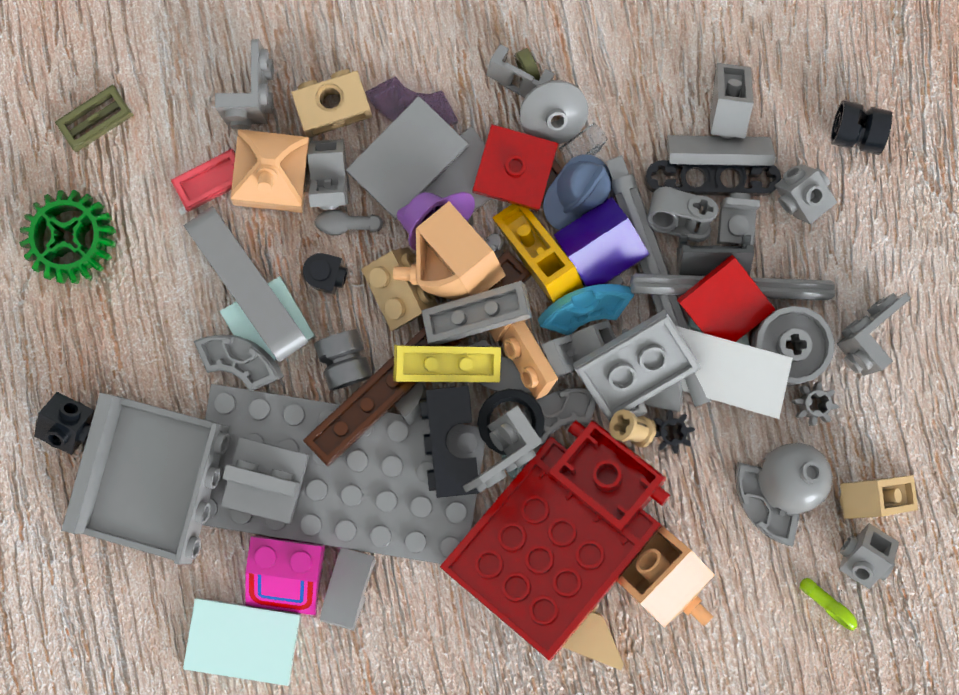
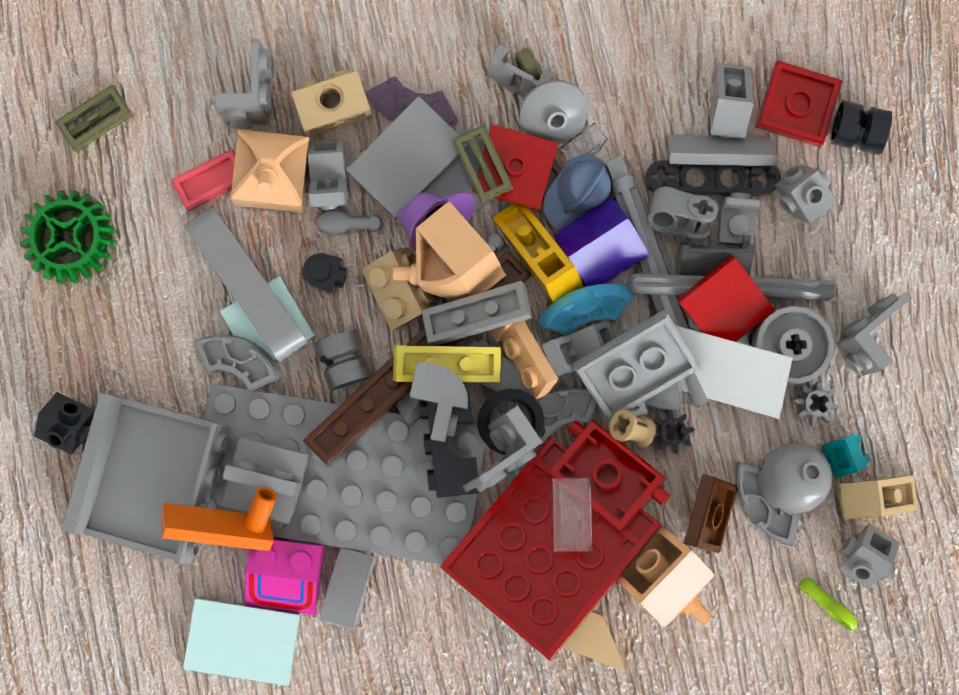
(222, 527): none -> orange piece
(441, 387): none -> light grey brick
(494, 190): none -> olive tile
(572, 514): none -> clear plate
(711, 514): none -> reddish brown tile
(799, 103): none -> red tile
(845, 455): none -> teal tile

